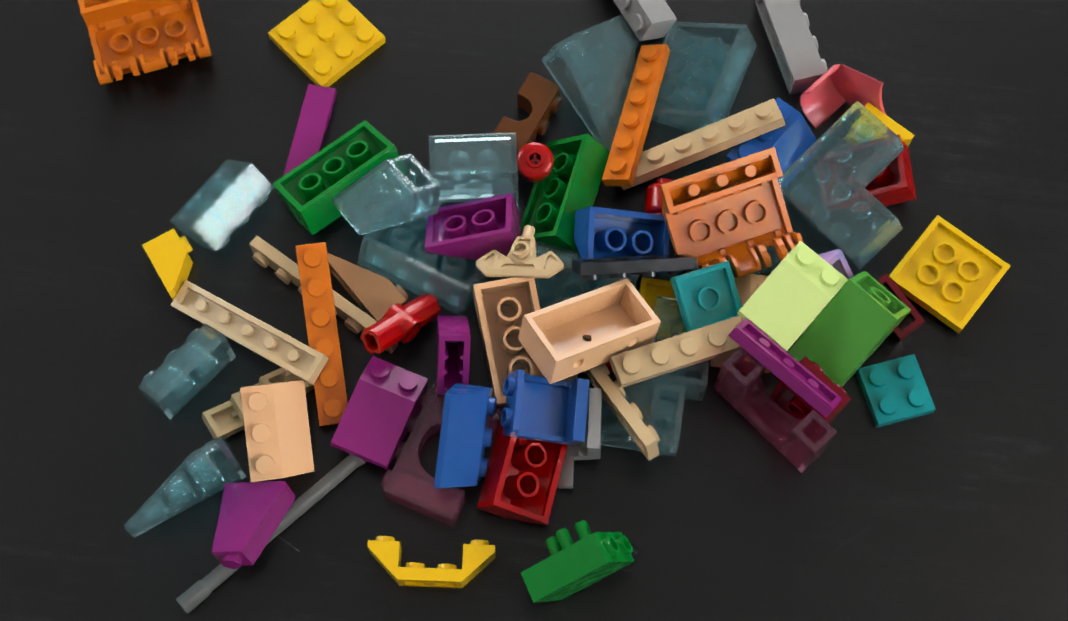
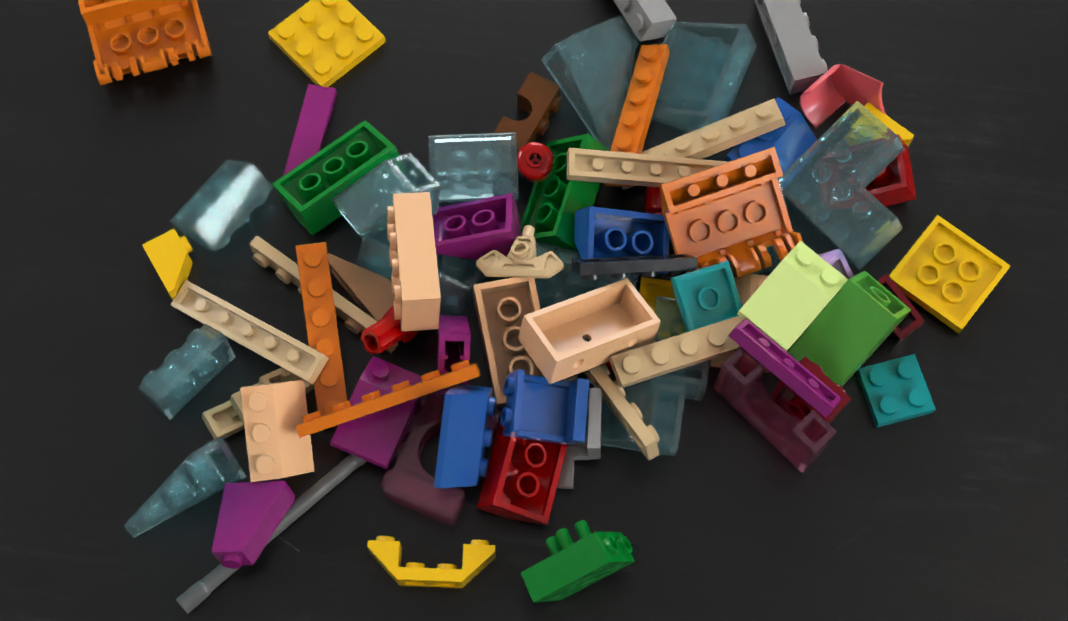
(375, 401): none -> orange plate
(413, 262): none -> light nougat piece
(631, 167): none -> tan plate

